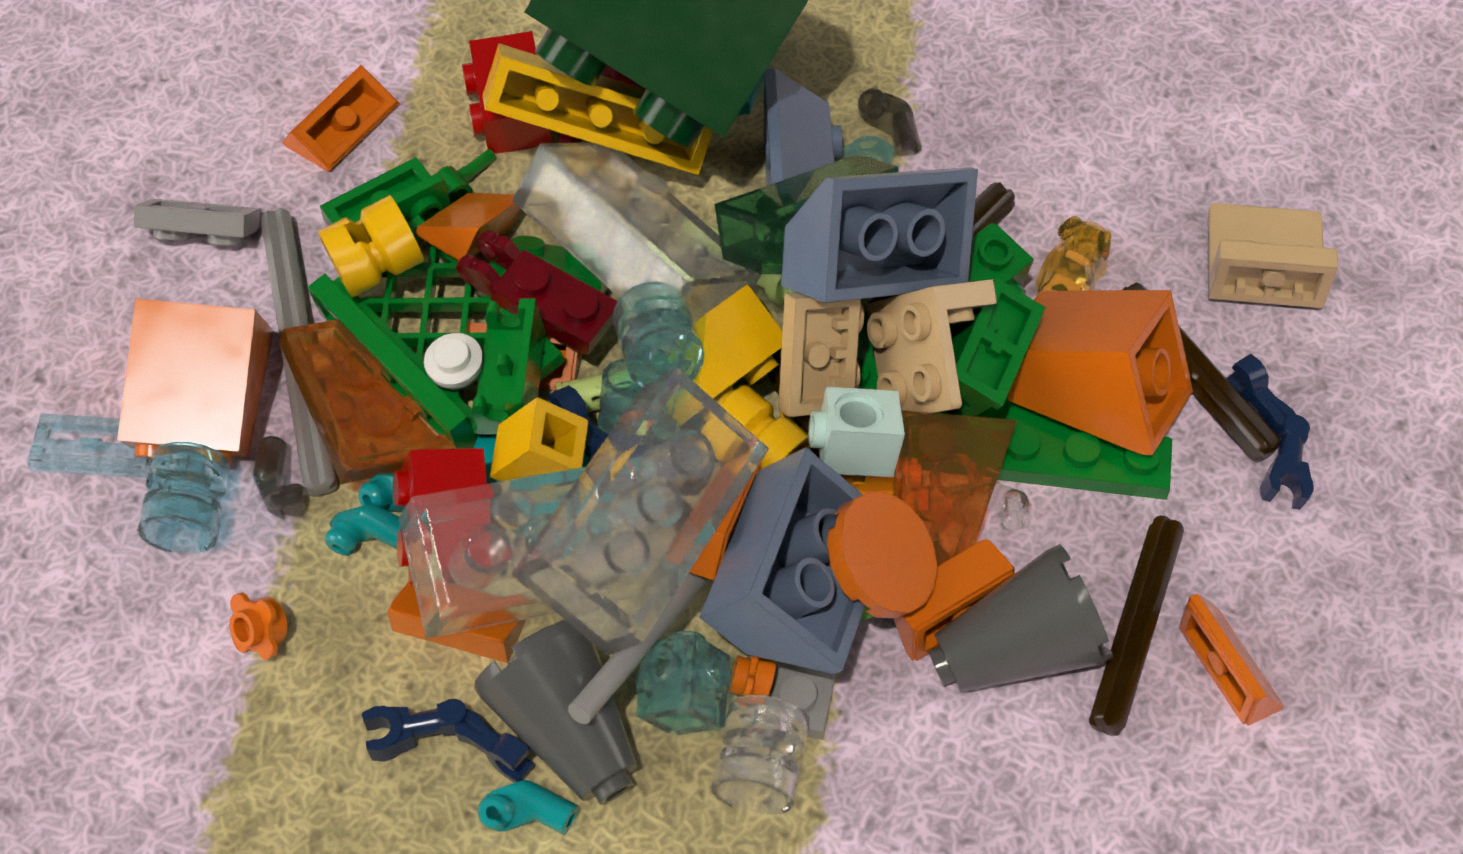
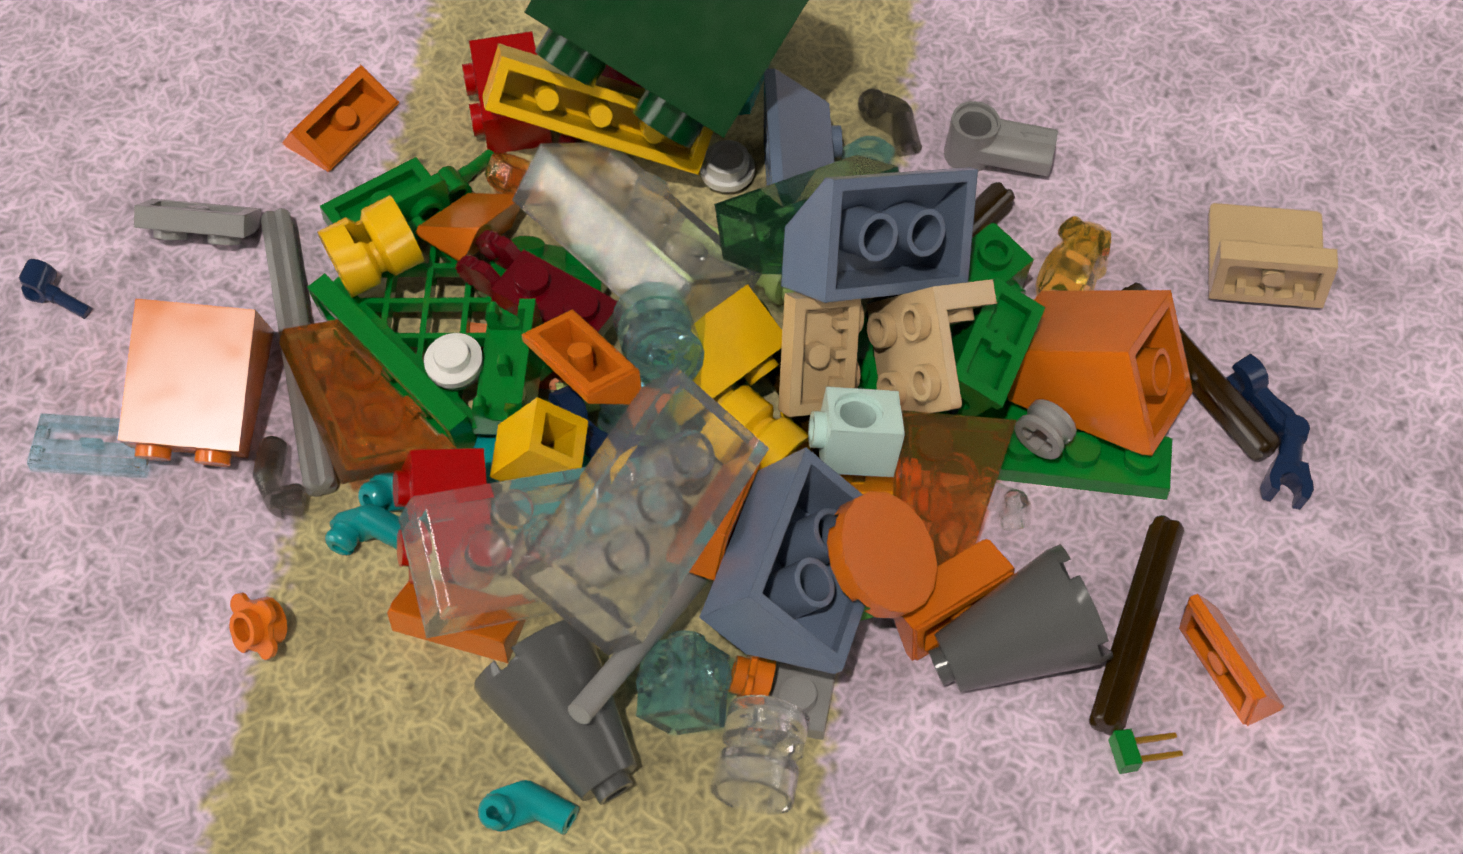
(37, 286): none -> dark blue hand
(182, 497): clear light blue wheel -> none
(452, 719): dark blue piece -> none
(506, 172): none -> clear orange tile
(584, 360): none -> orange slope
(727, 166): none -> white plate
(983, 139): none -> light grey piece
(1045, 429): none -> light grey bush
(1127, 754): none -> green piece

